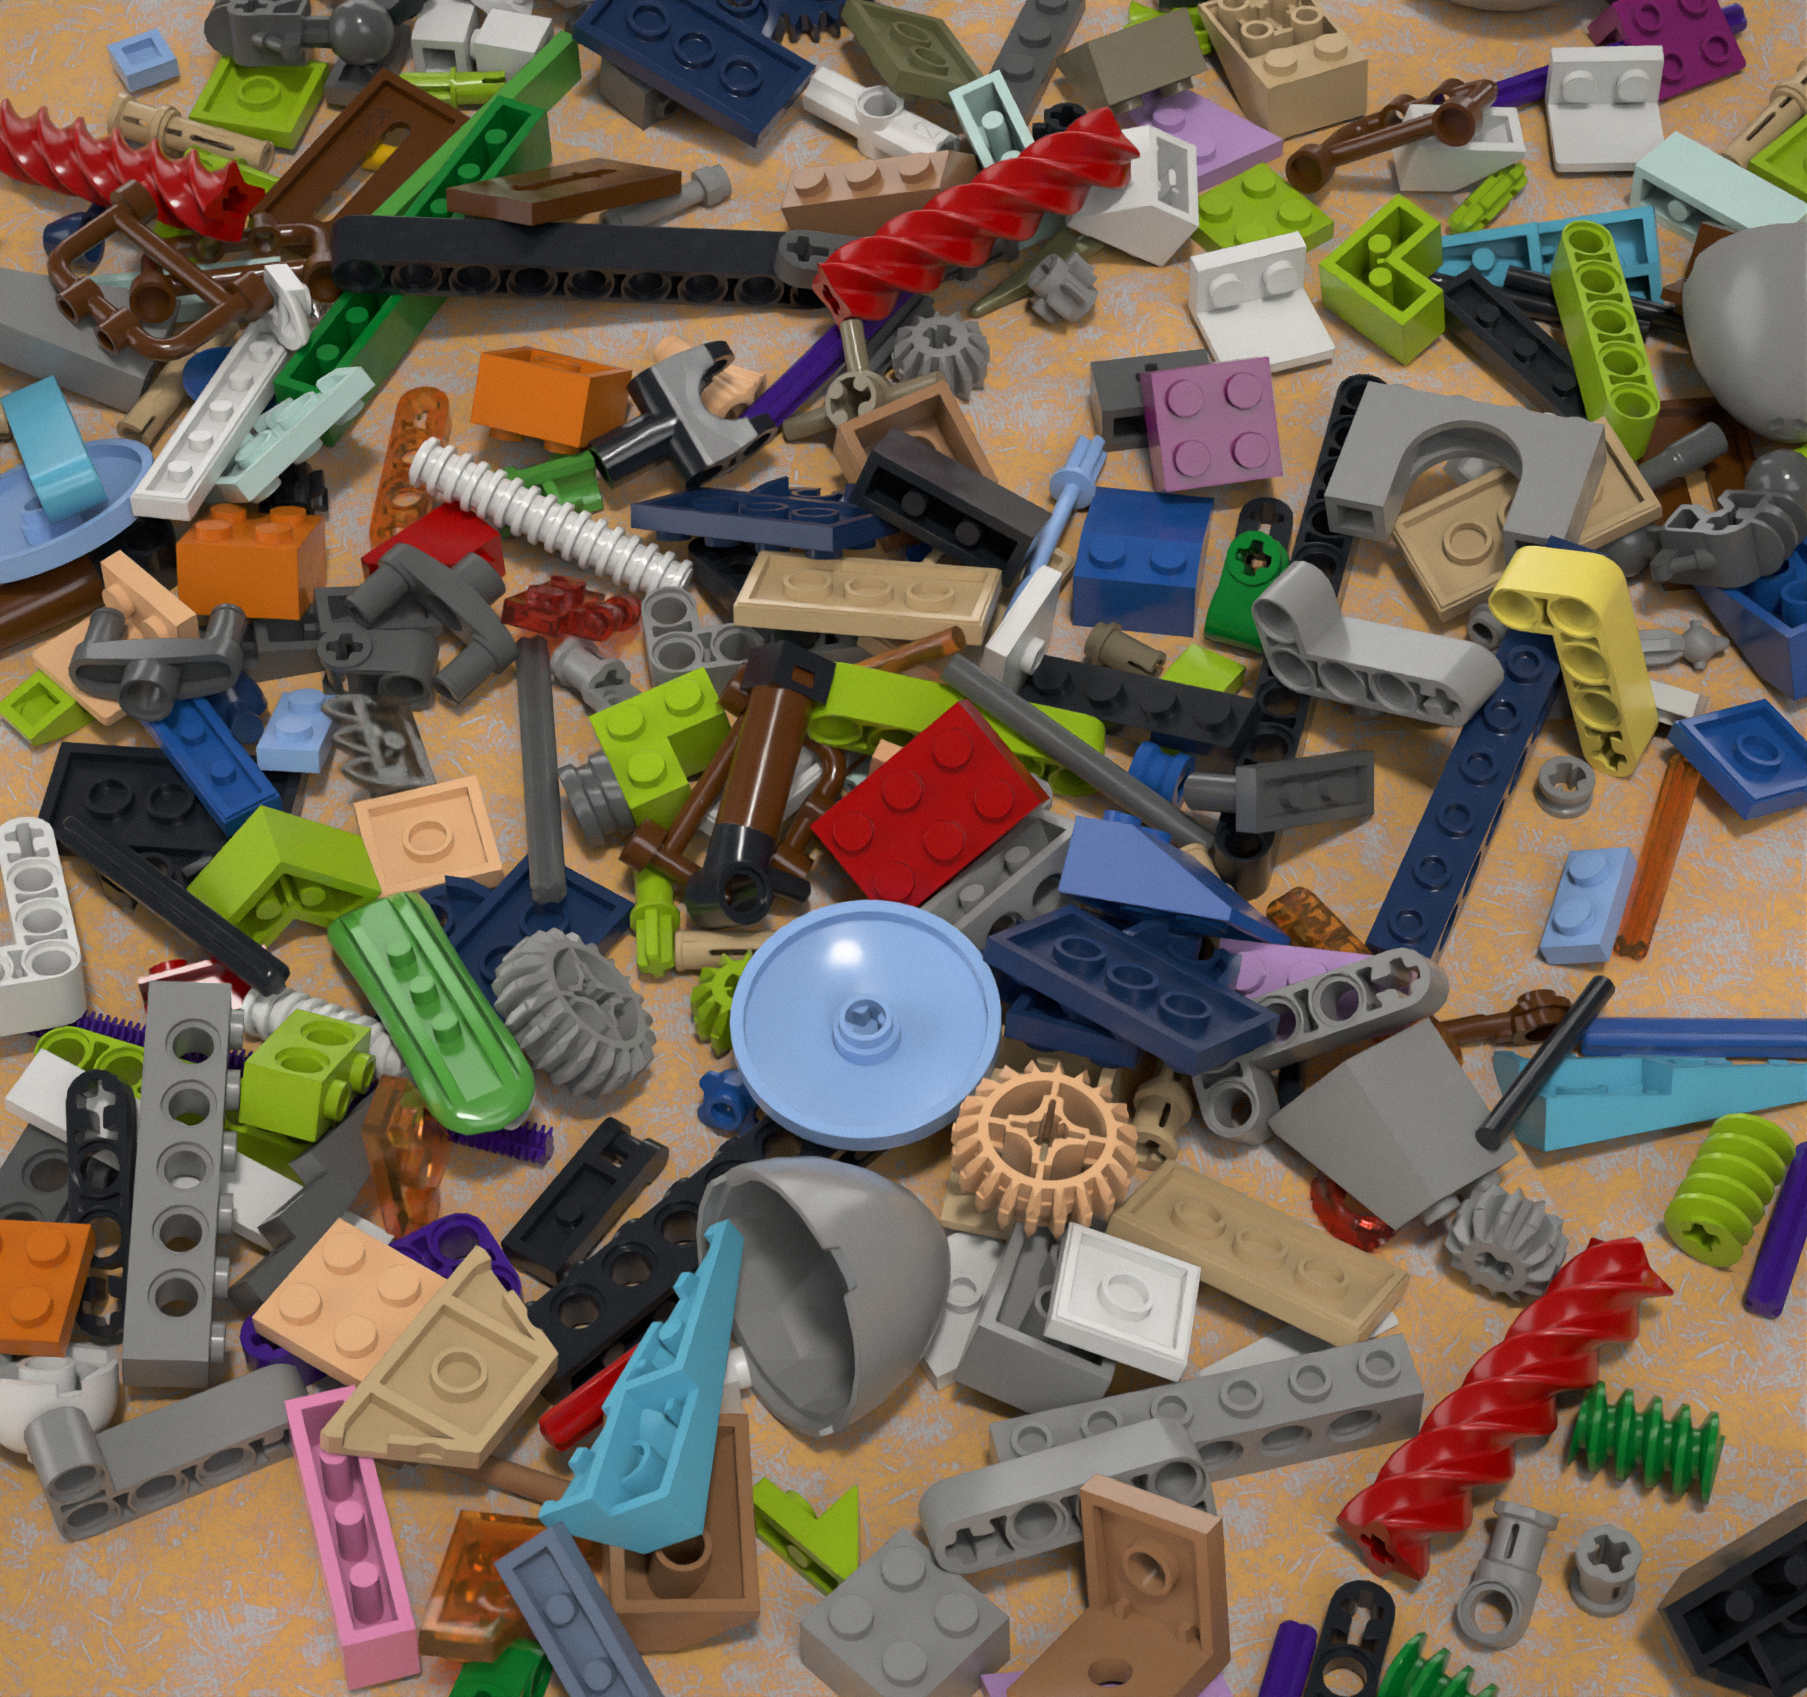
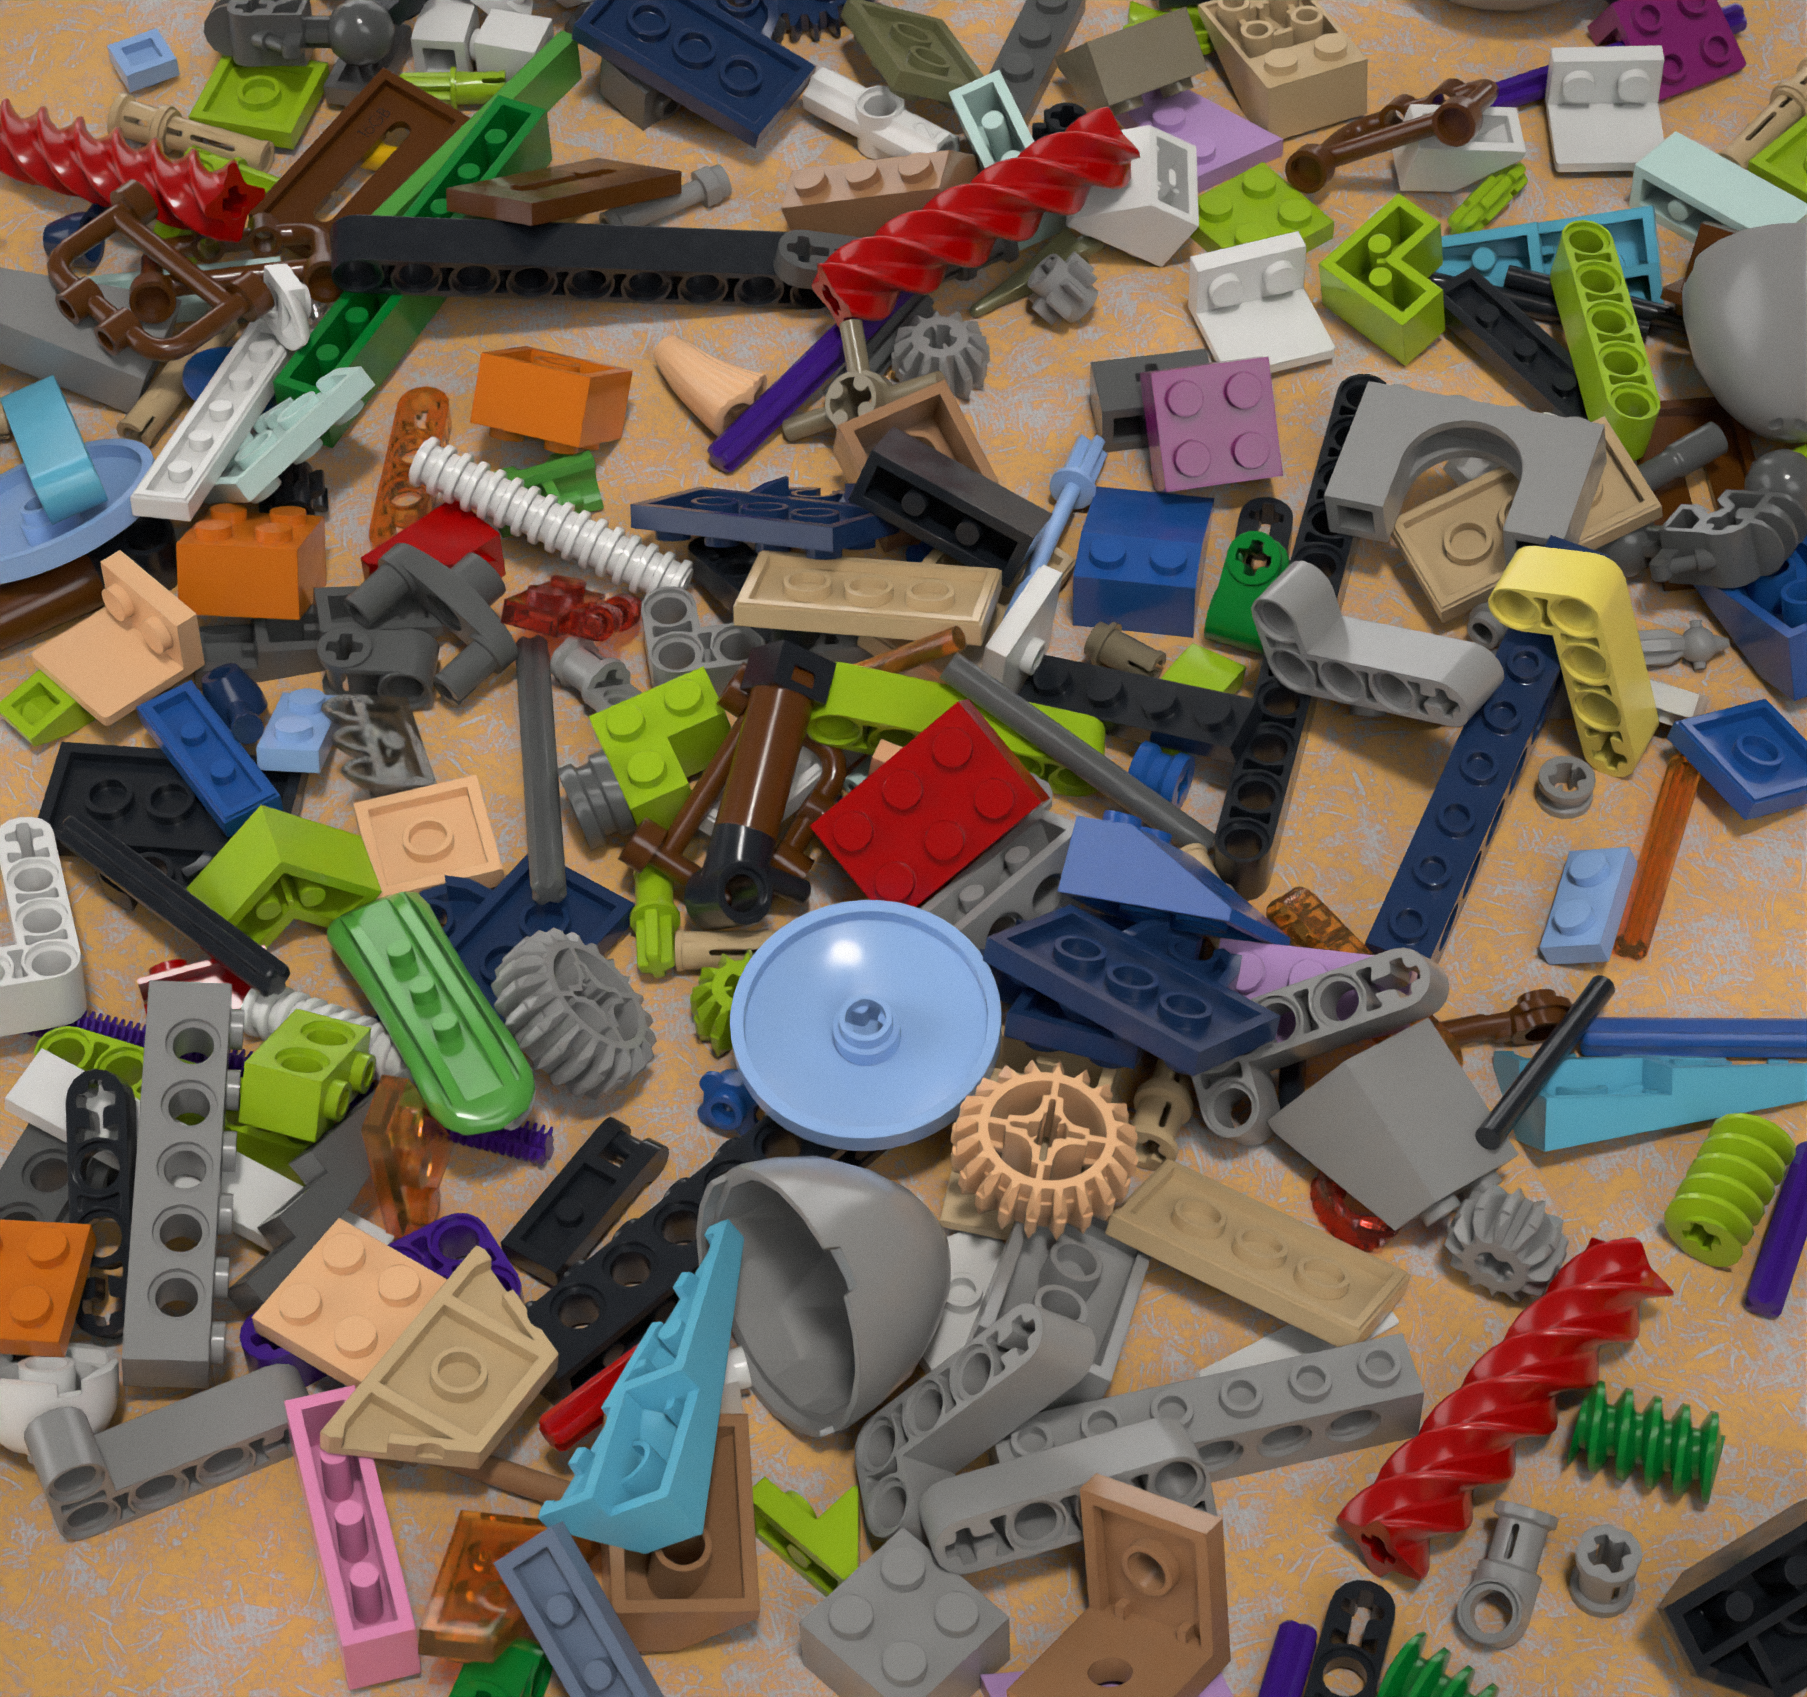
(155, 672): dark grey connector -> none
(678, 425): black connector -> none
(965, 1410): none -> light grey beam
(1123, 1301): white plate -> none
(1288, 791): dark grey piece -> none

